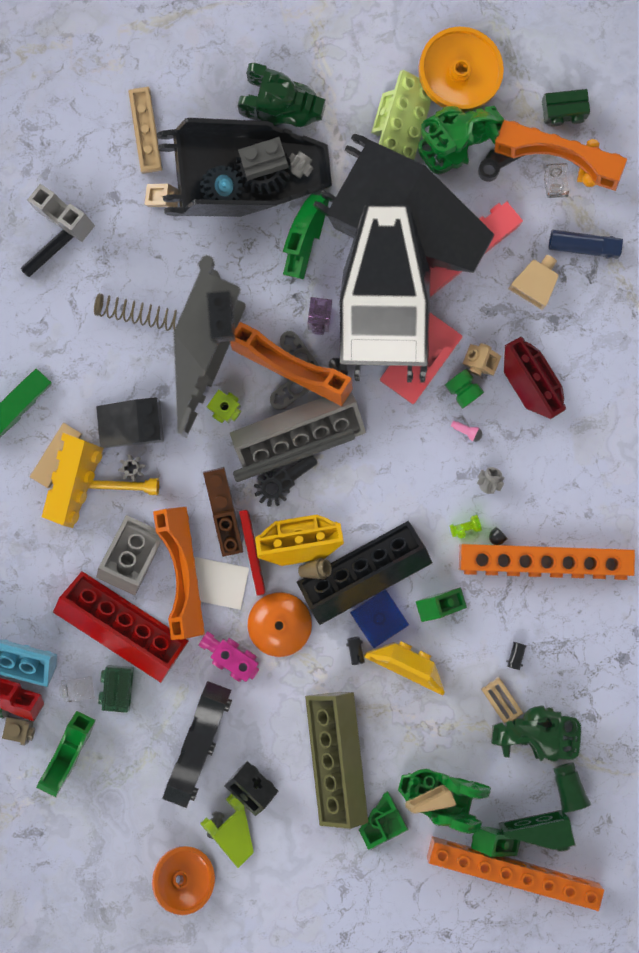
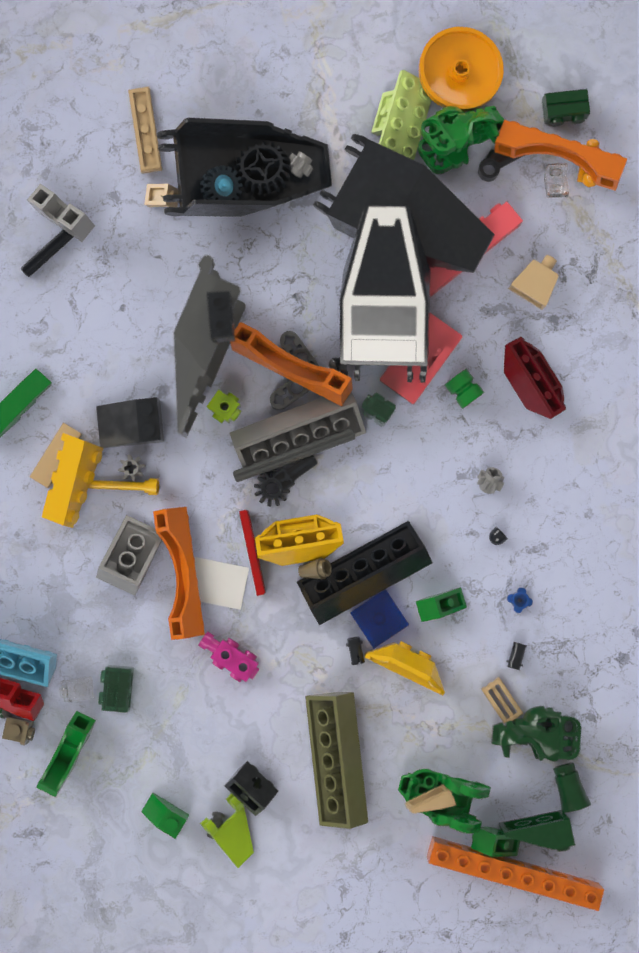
(99, 304): dark tan piece -> none
(119, 626): red slope -> none
(165, 815): none -> green slope
(195, 882): orange dish -> none
(197, 745): black brick -> none
(223, 511): reddish brown slope -> none
(263, 158): dark grey plate -> none
(280, 99): dark green animal -> none
(295, 620): orange dish -> none
(301, 235): green slope -> none
(319, 315): clear purple brick -> none
(378, 409): none -> clear green brick
(383, 823): green slope -> none
(460, 529): clear neon green piece -> none
(473, 433): bright pink piece -> none
(478, 357): tan brick -> none
(519, 606): none -> blue plate
(585, 244): dark blue piece -> none
(623, 560): orange brick -> none

